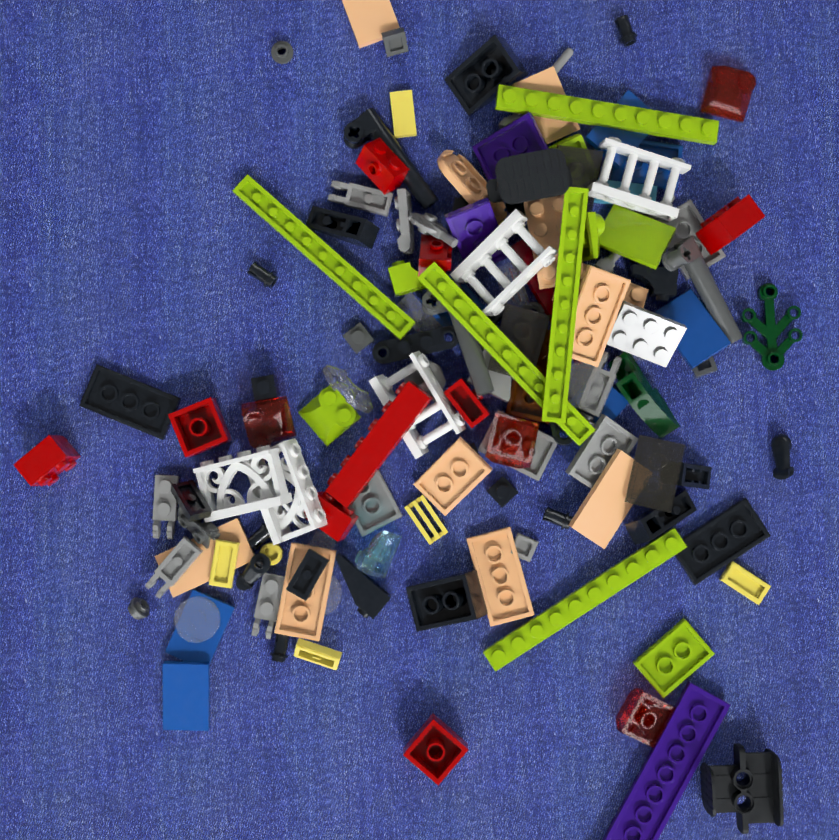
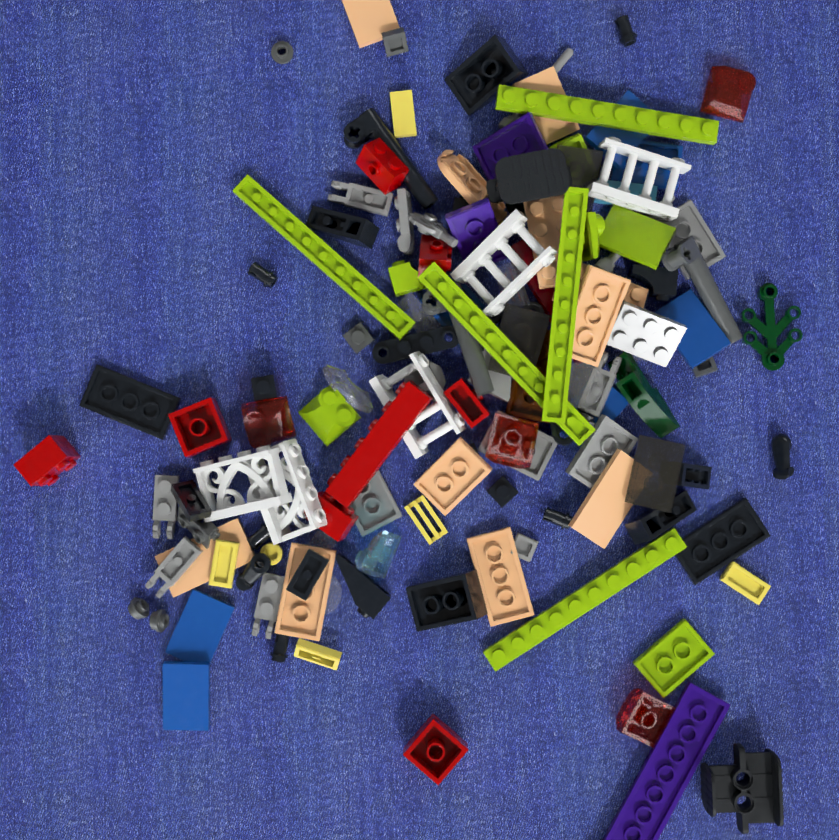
(159, 620): none -> dark grey plate
(197, 619): clear tile -> none
(729, 223): red brick -> none

